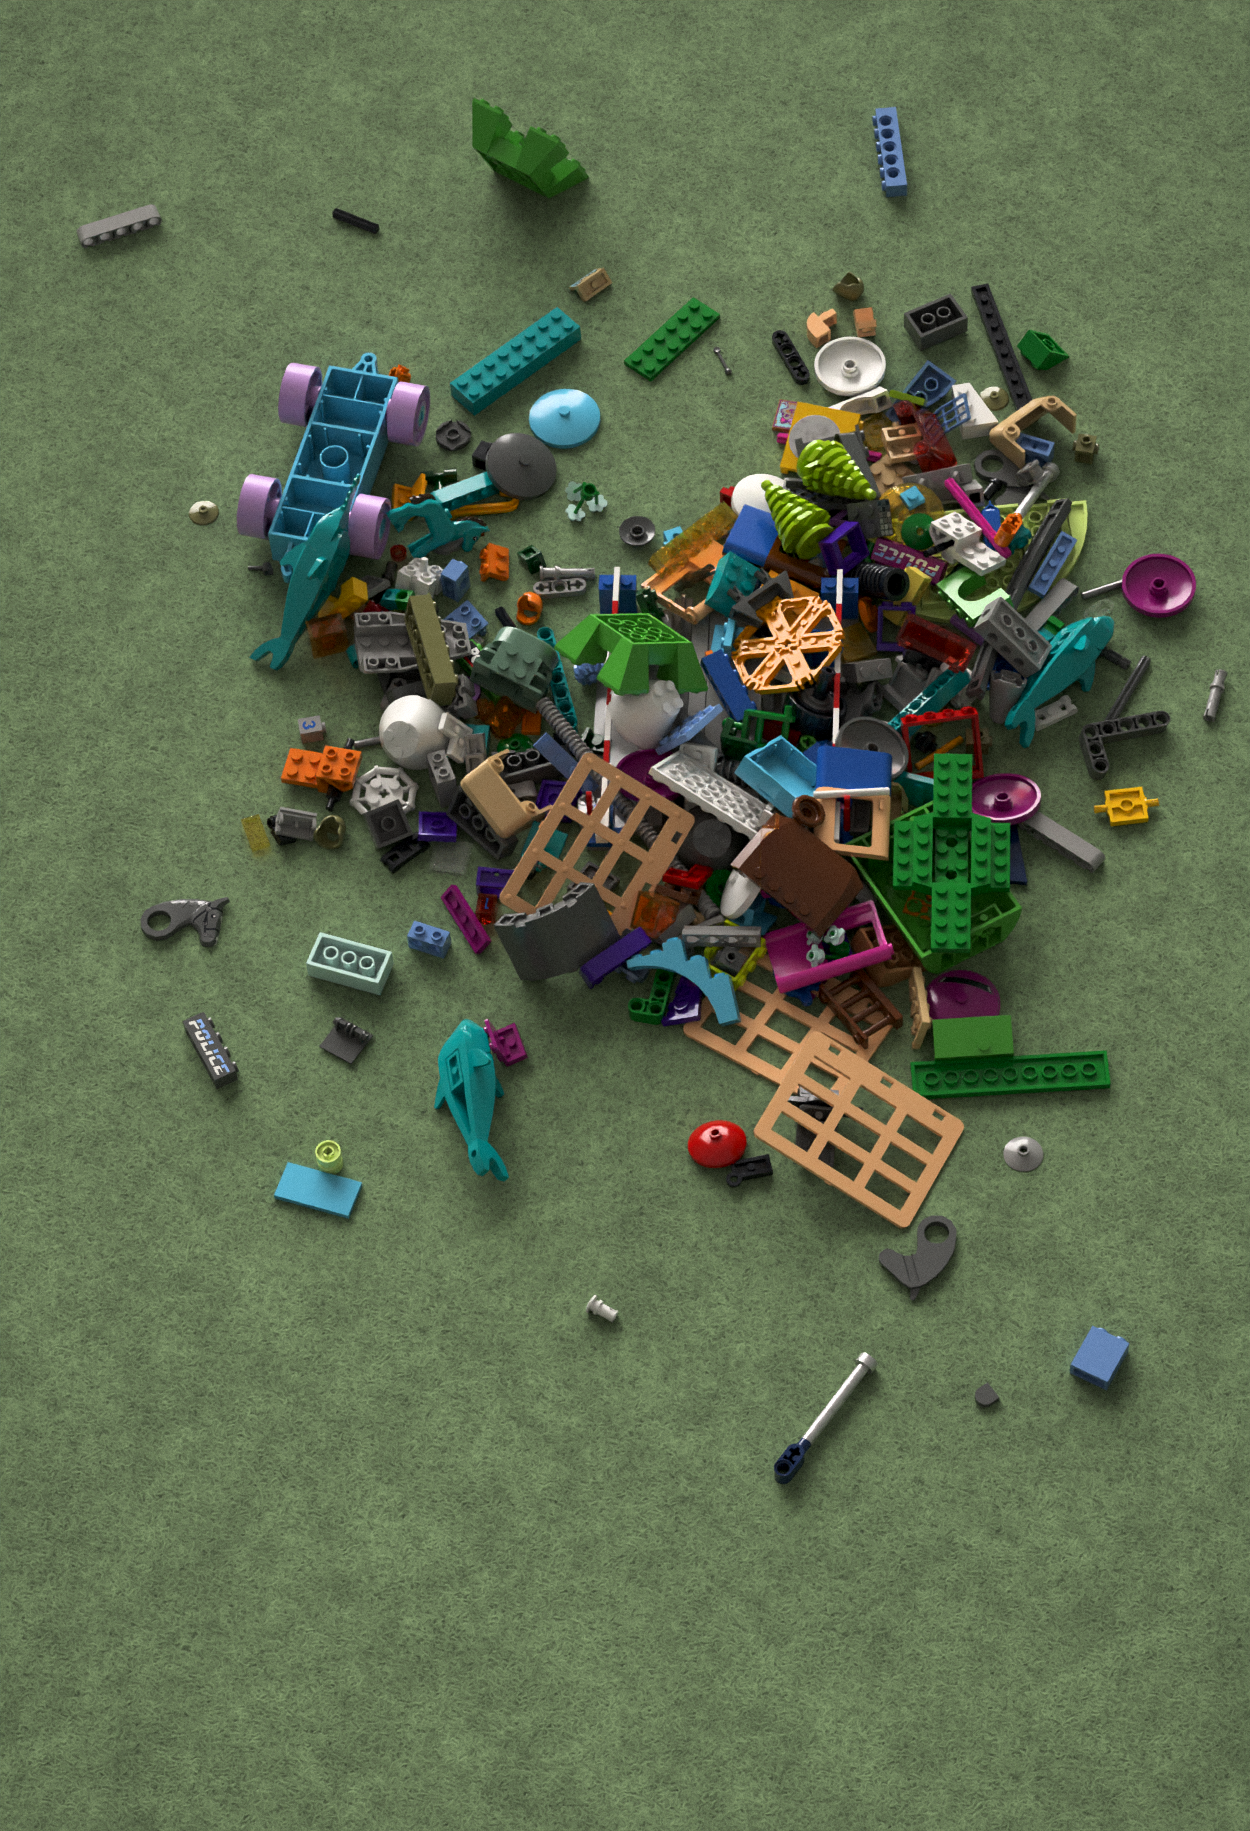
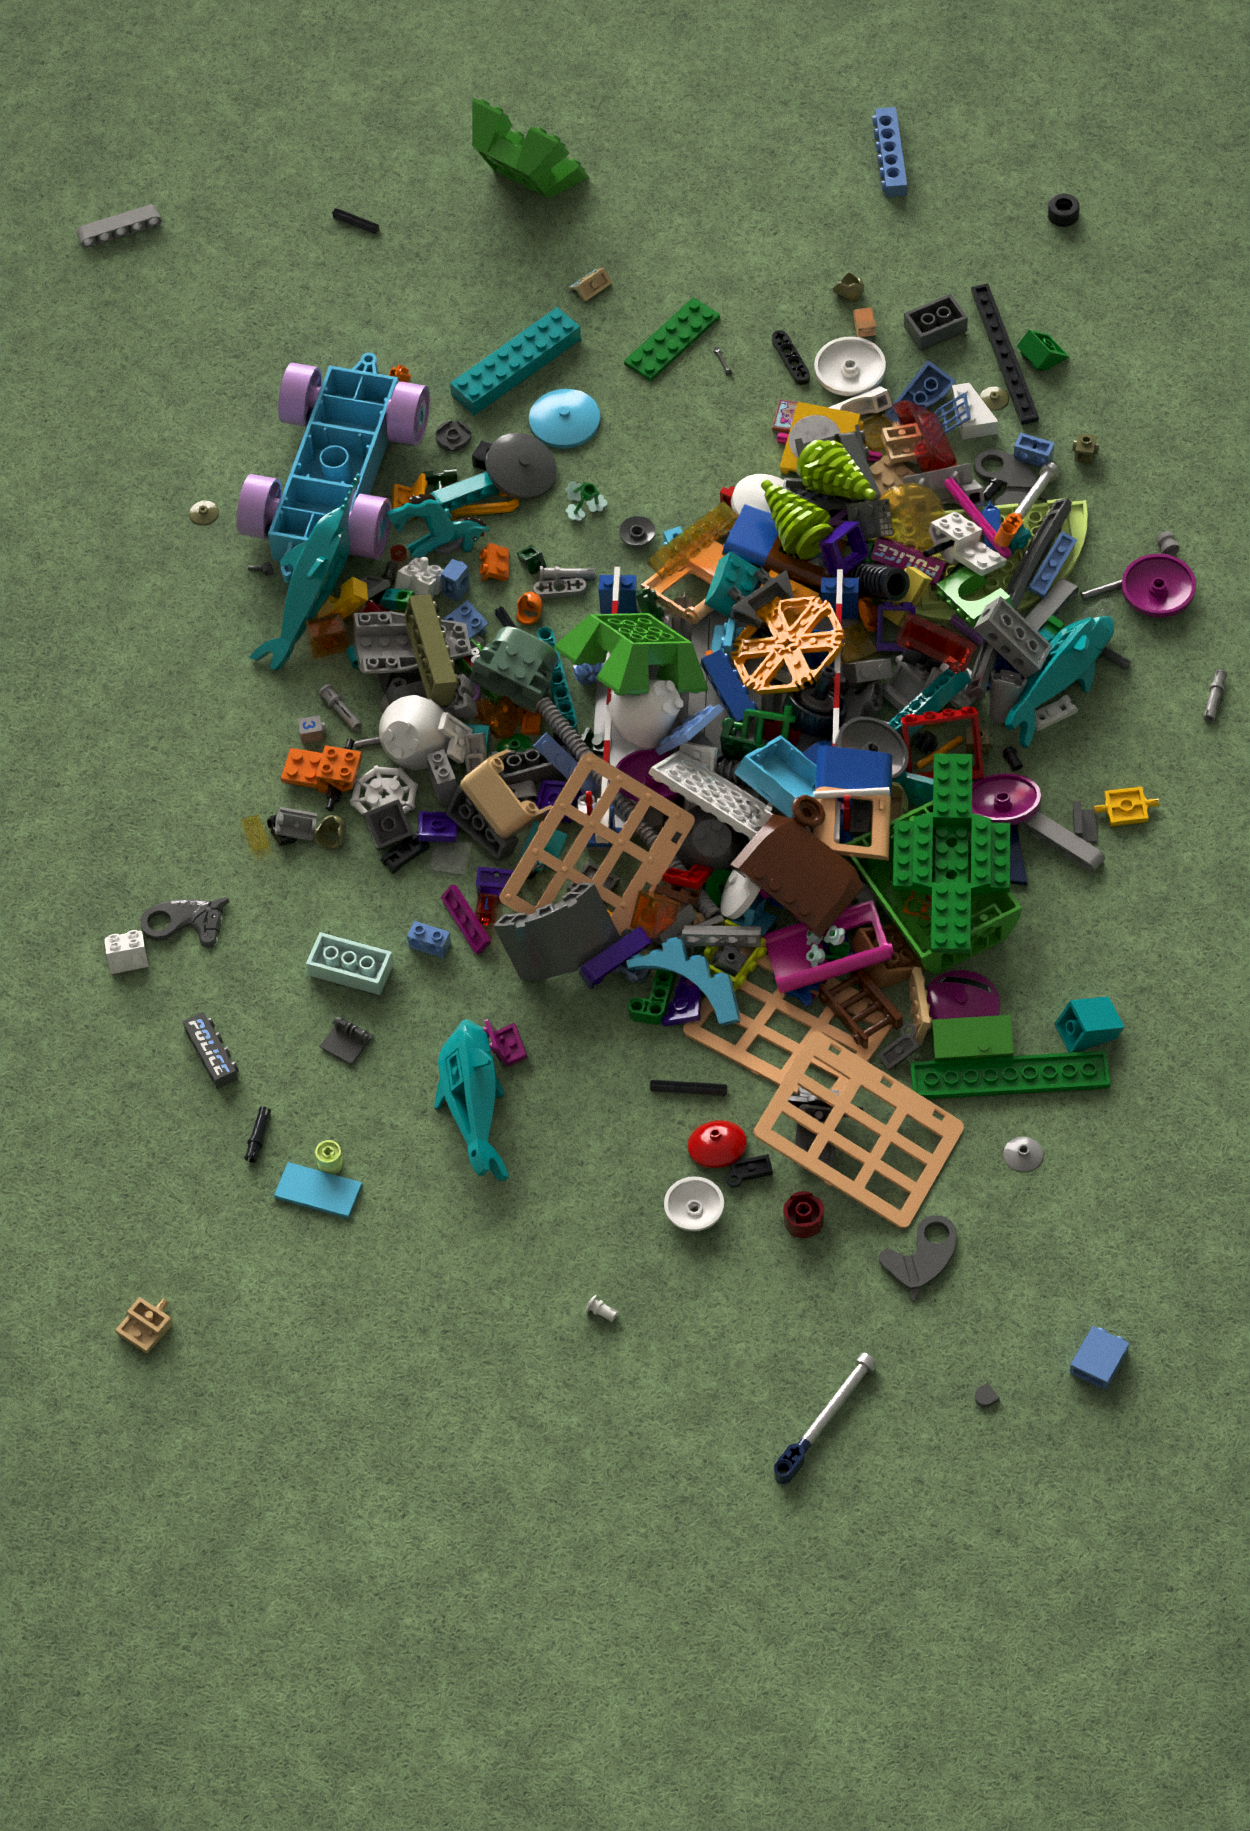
(126, 951): none -> white bracket
(145, 1324): none -> tan plate
(255, 1141): none -> black pin
(336, 702): none -> light grey pin
(688, 1087): none -> black axle
(690, 580): clear smoke pin -> none
(690, 1194): none -> white dish
(770, 827): clear orange piece -> none
(803, 746): bright green bush -> none
(803, 1215): none -> dark red brick
(818, 327): light nougat brick -> none
(900, 1048): none -> dark grey hinge
(903, 396): lime tile -> none
(909, 529): green dish -> none
(912, 498): medium azure plate -> none
(1008, 431): tan windscreen -> none
(1012, 758): none -> black pin
(1030, 474): light grey piece -> none
(1063, 218): none -> black tyre
(1084, 823): none -> dark grey panel
(1088, 1023): none -> teal slope
(1116, 734): dark grey beam -> none
(1128, 689): dark grey axle -> none
(1168, 543): none -> light grey wheel

